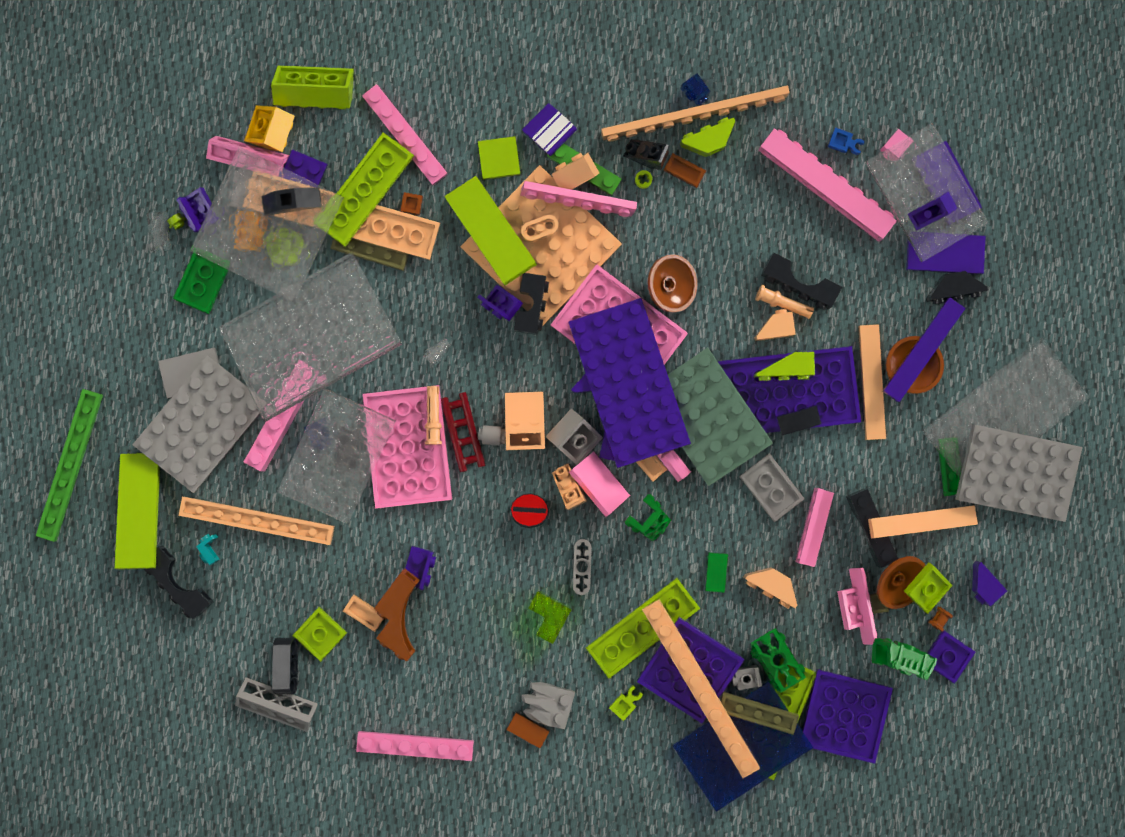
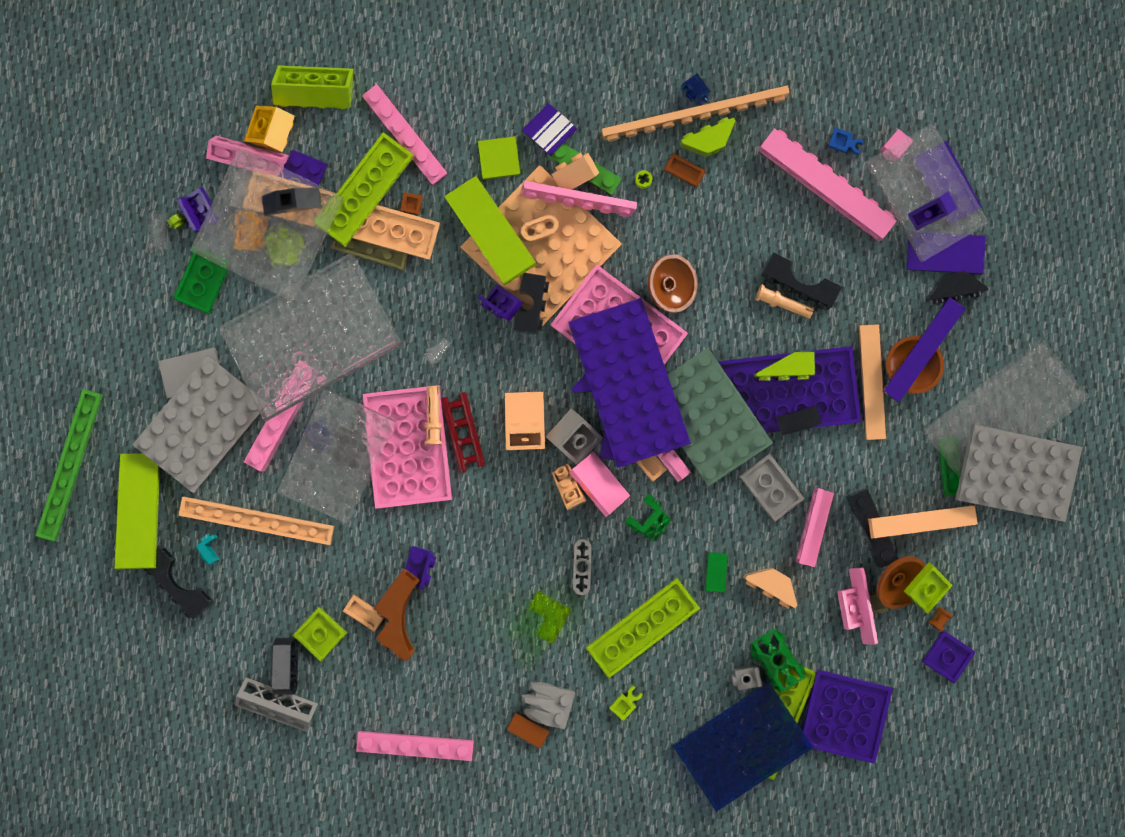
(492, 435): light grey brick -> none
(529, 510): red piece -> none
(647, 153): black slope -> none
(701, 688): light nougat plate -> none
(714, 659): dark purple plate -> none
(760, 713): olive tile -> none
(777, 326): light nougat slope -> none
(903, 658): green piece -> none
(985, 585): dark purple slope -> none

